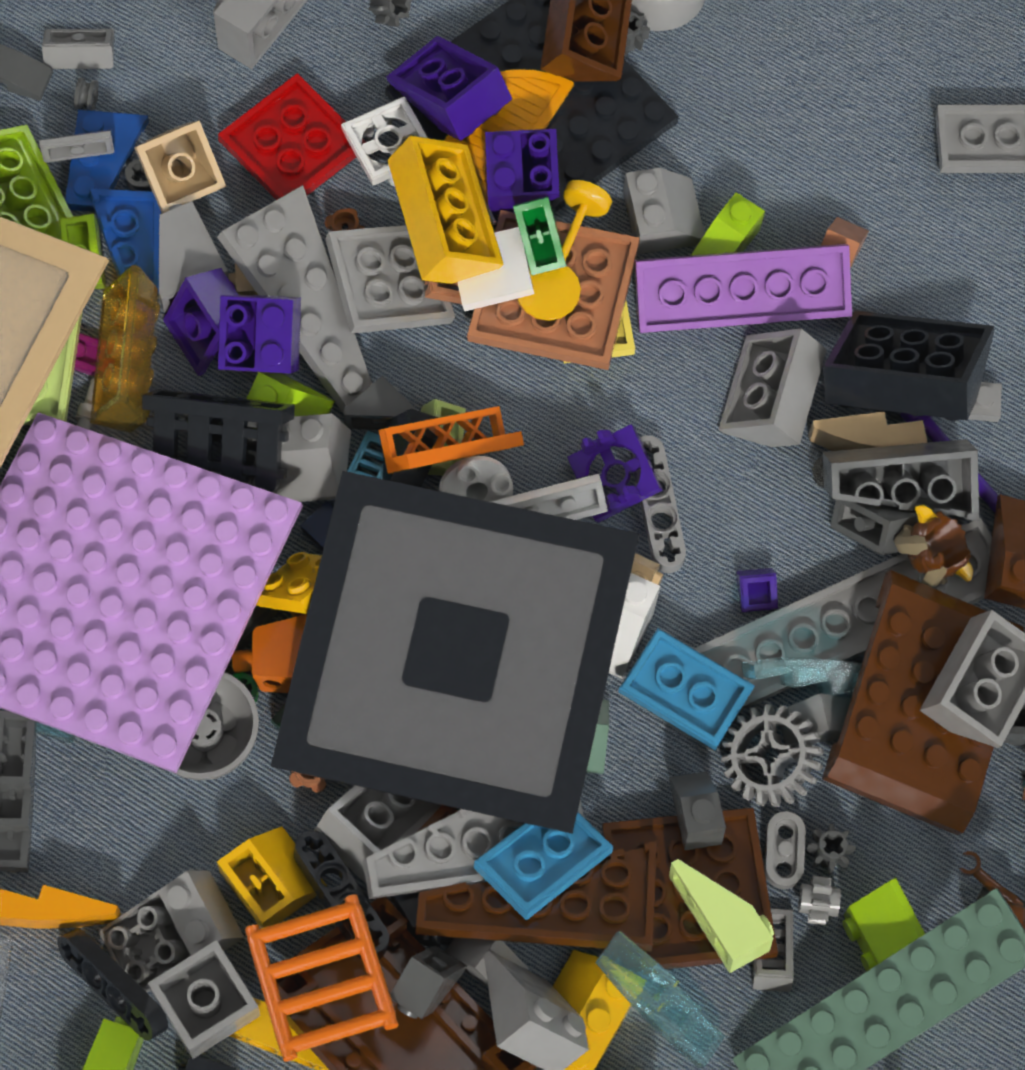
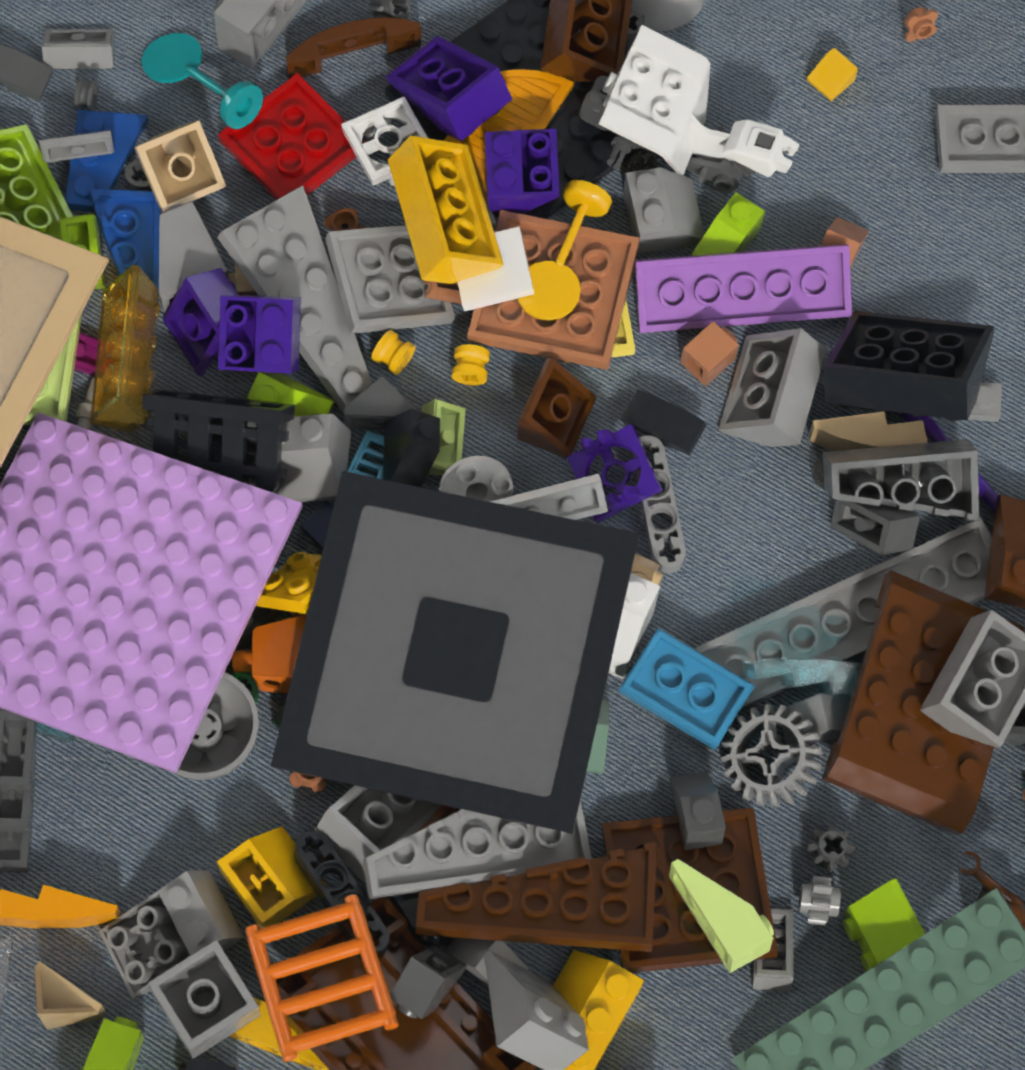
(61, 1002): none -> tan slope
(112, 984): black beam -> none
(179, 56): none -> teal piece
(352, 36): none -> reddish brown slope
(393, 352): none -> yellow wheel
(454, 450): orange fence -> none
(470, 364): none -> yellow wheel
(540, 235): green slope -> none
(541, 863): dark azure tile -> none
(555, 411): none -> reddish brown slope
(641, 161): none -> clear smoke plate
(659, 999): clear light blue slope -> none
(662, 107): none -> white piece
(664, 421): none -> black slope
(709, 353): none -> nougat brick
(757, 589): dark purple slope -> none
(785, 851): light grey plate -> none
(833, 74): none -> yellow slope
(920, 24): none -> nougat plate
(935, 547): reddish brown hair -> none

